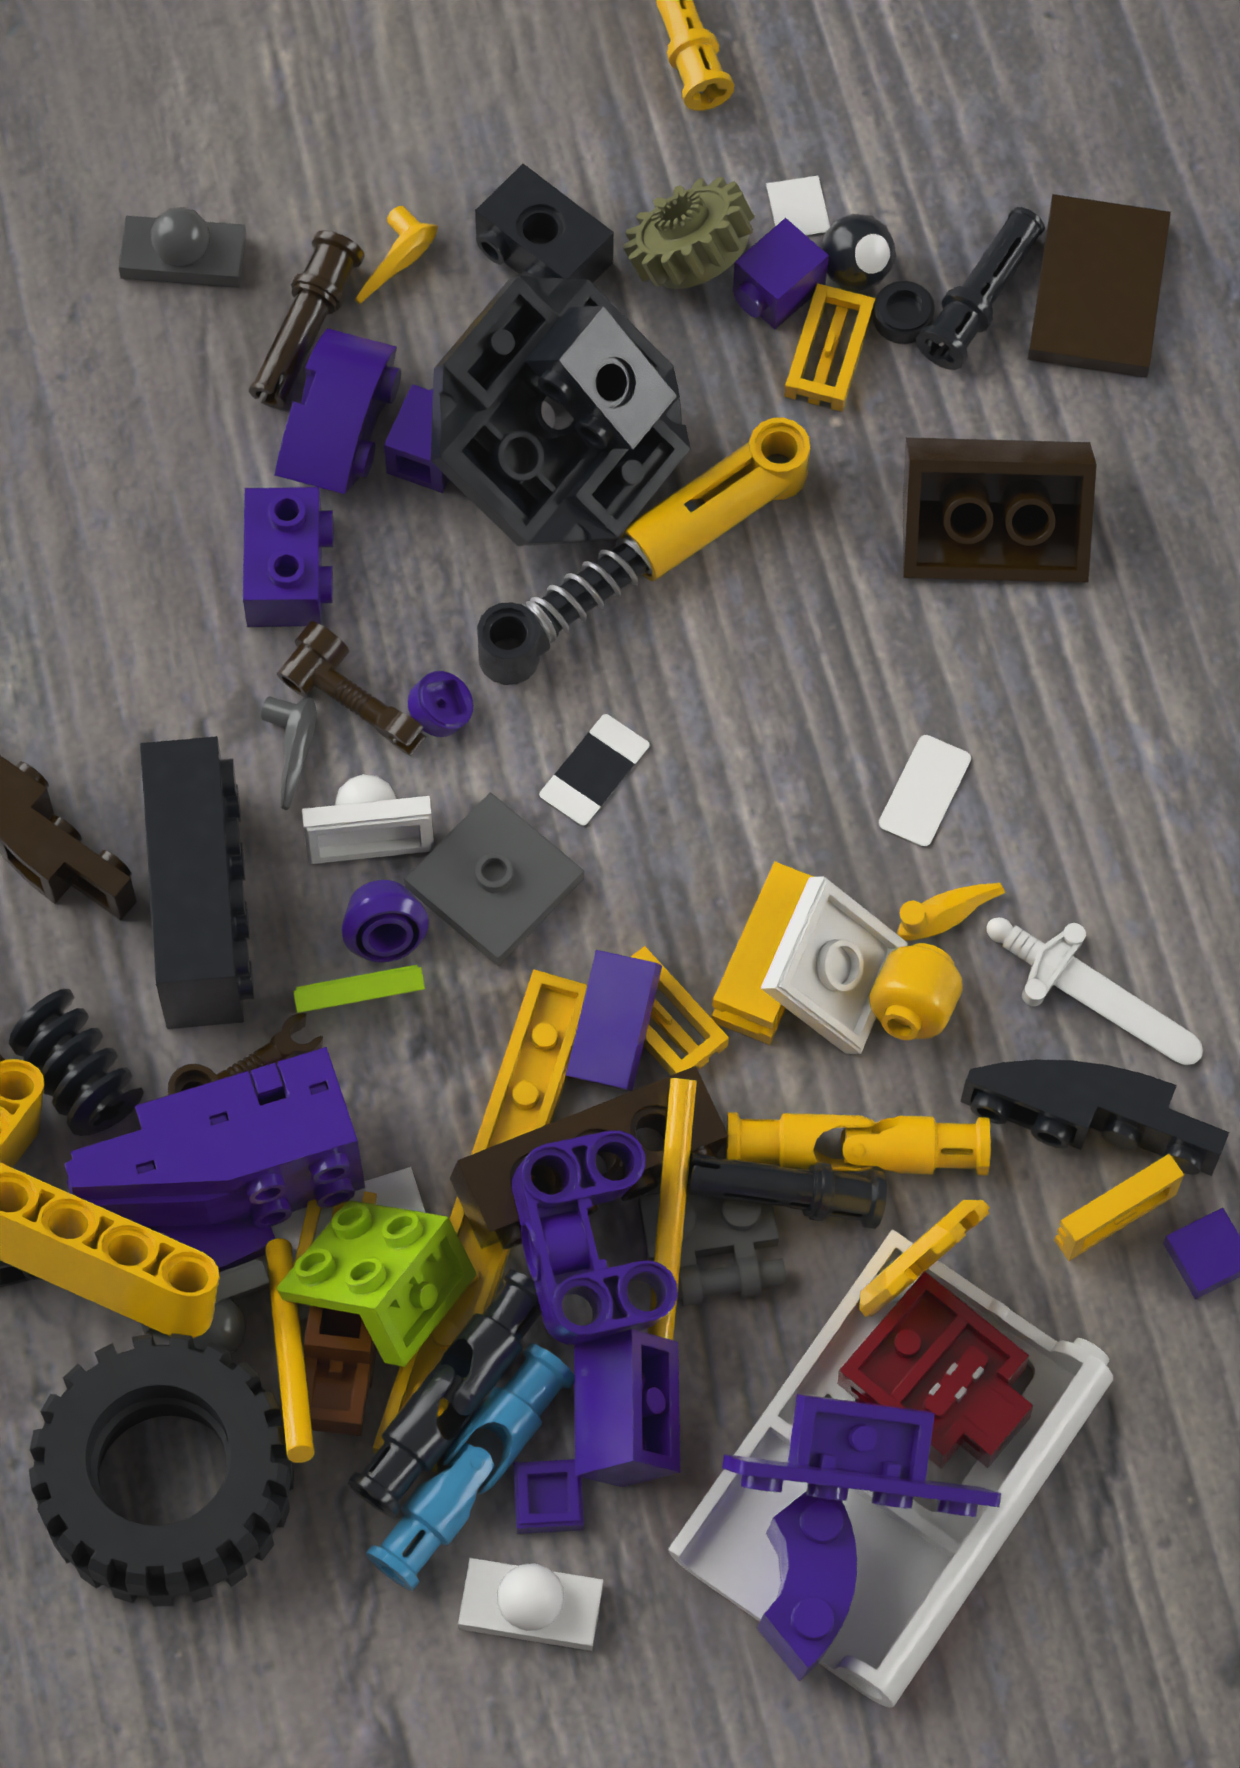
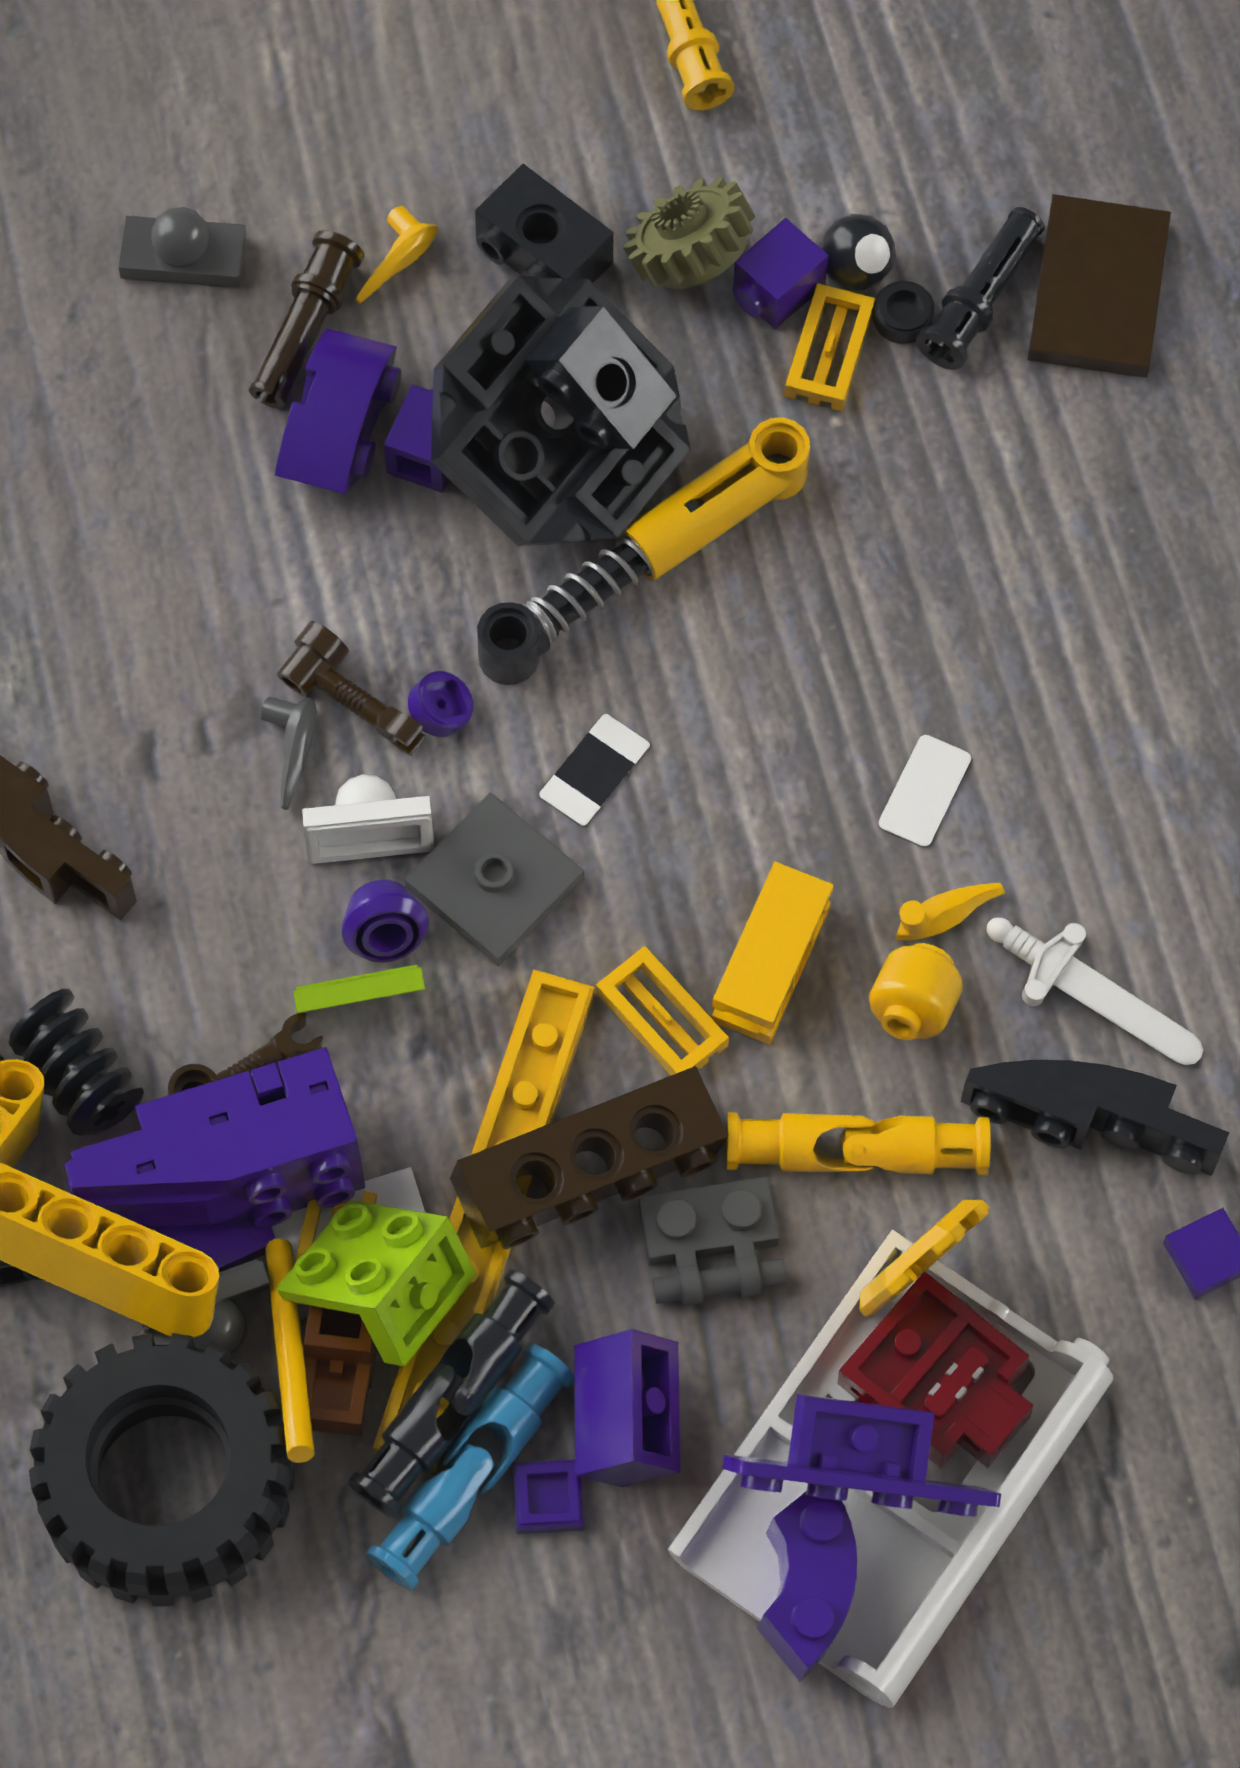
(196, 882): black brick -> none
(284, 556): dark purple brick -> none
(530, 1604): white tile -> none
(562, 1244): dark purple beam -> none
(614, 1020): dark purple tile -> none
(673, 1191): yellow bar -> none
(800, 203): white sticker -> none
(814, 1191): black pin -> none
(831, 964): white tile -> none
(998, 509): dark brown slope -> none
(1119, 1207): yellow tile -> none

